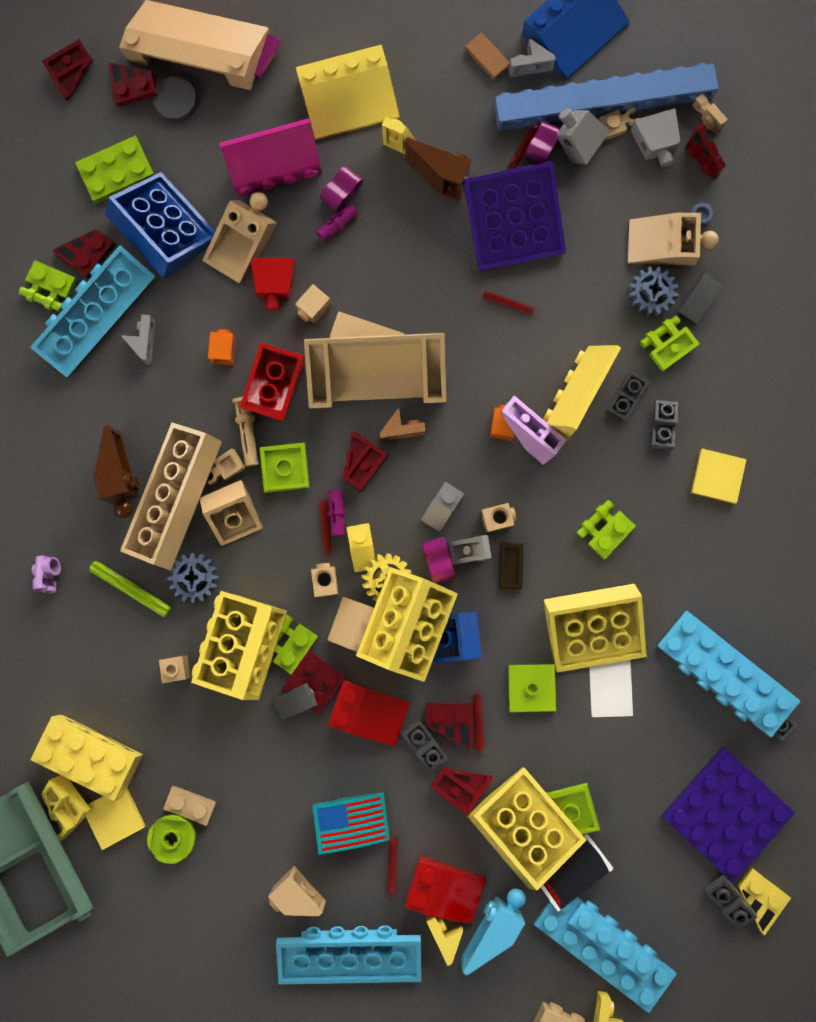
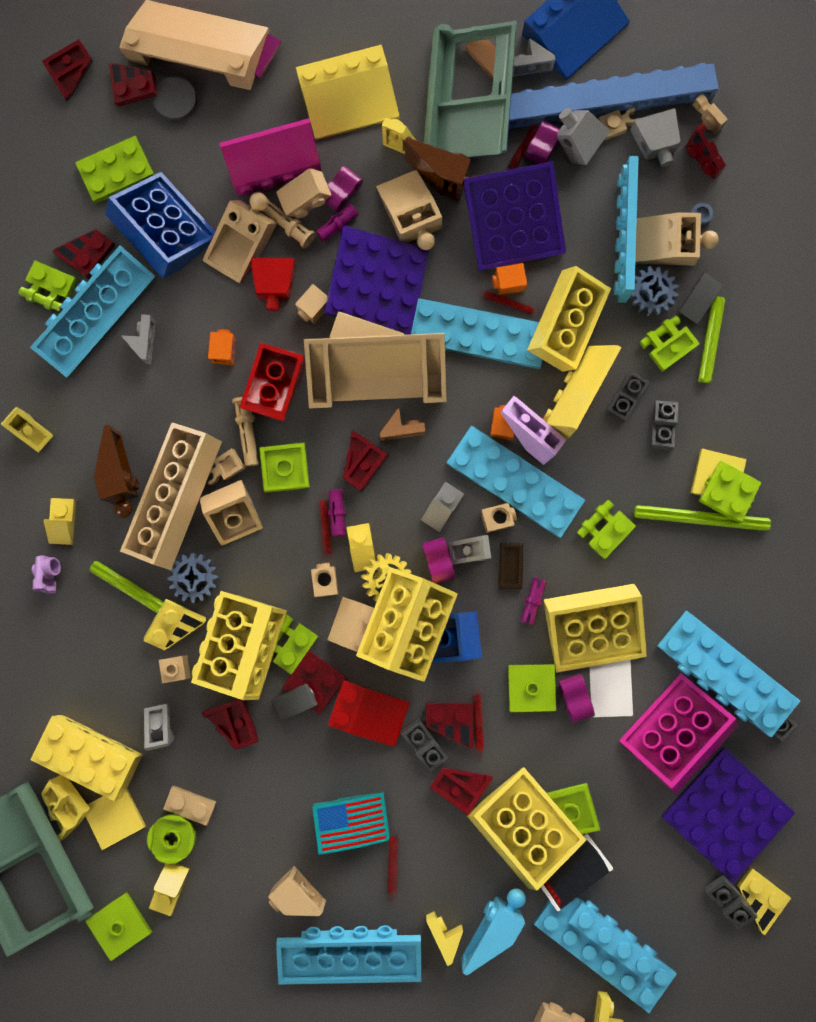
(27, 429): none -> light yellow slope
(61, 521): none -> light yellow slope
(118, 926): none -> lime plate
(157, 727): none -> light grey slope
(168, 888): none -> light yellow slope
(172, 625): none -> light yellow wing
(234, 723): none -> dark red wing
(292, 227): none -> tan pin
(304, 193): none -> tan brick
(376, 279): none -> dark purple plate
(411, 209): none -> tan slope
(444, 891): red slope -> none
(475, 124): none -> sand green piece
(478, 332): none -> medium azure plate
(510, 279): none -> orange brick
(515, 481): none -> medium azure plate
(533, 601): none -> magenta pin
(569, 319): none -> light yellow brick
(576, 698): none -> magenta axle
(626, 225): none -> medium azure plate
(679, 733): none -> dark pink slope
(698, 517): none -> lime axle
(711, 340): none -> lime axle
(729, 491): none -> lime plate

